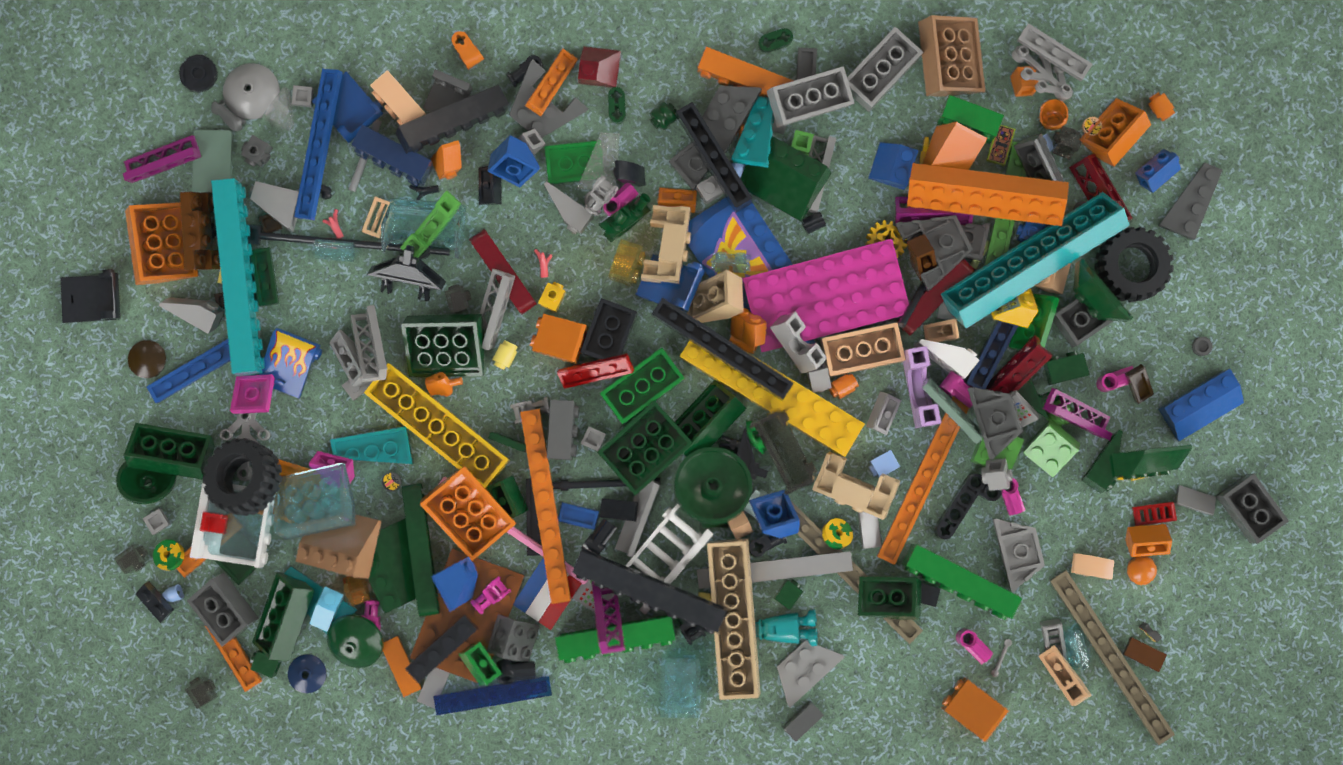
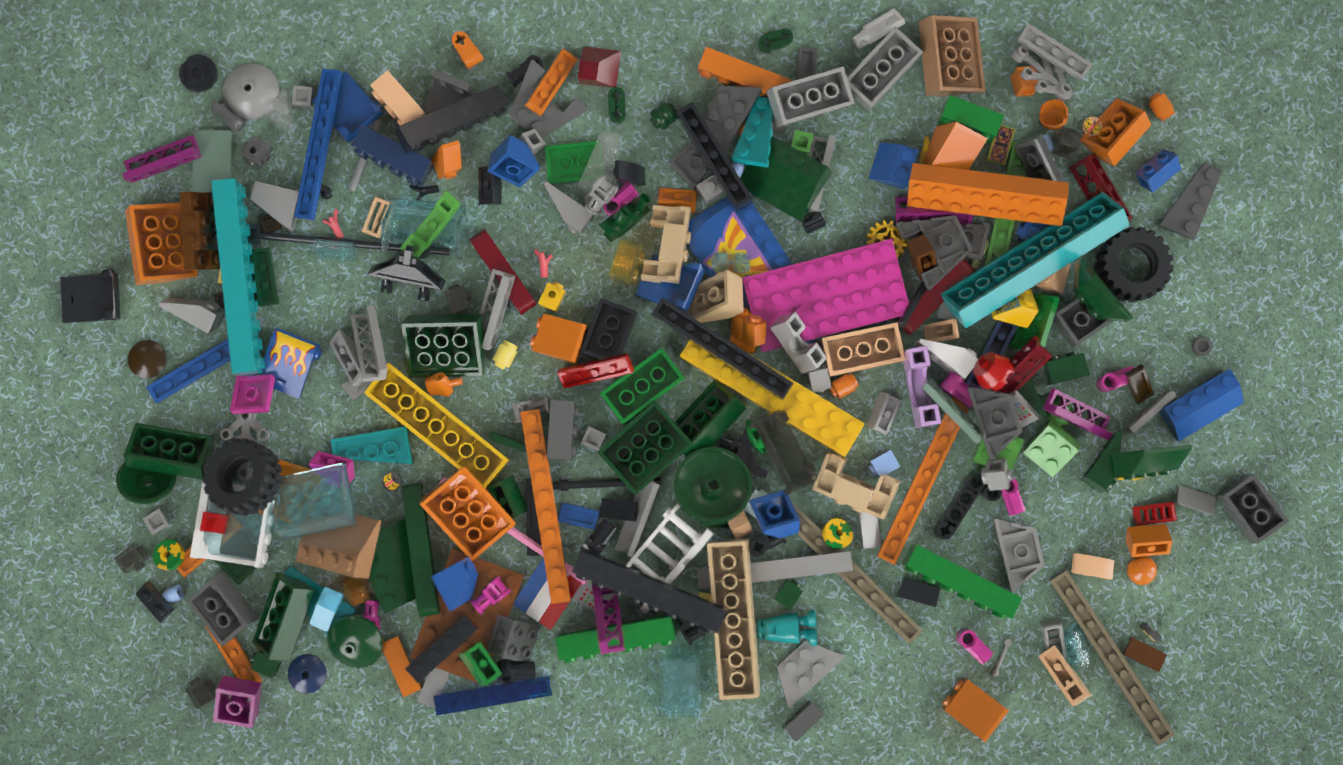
(237, 702): none -> magenta brick
(878, 28): none -> white hinge
(890, 597): dark green slope -> none
(992, 370): none -> red cone
(1149, 412): none -> light grey tile

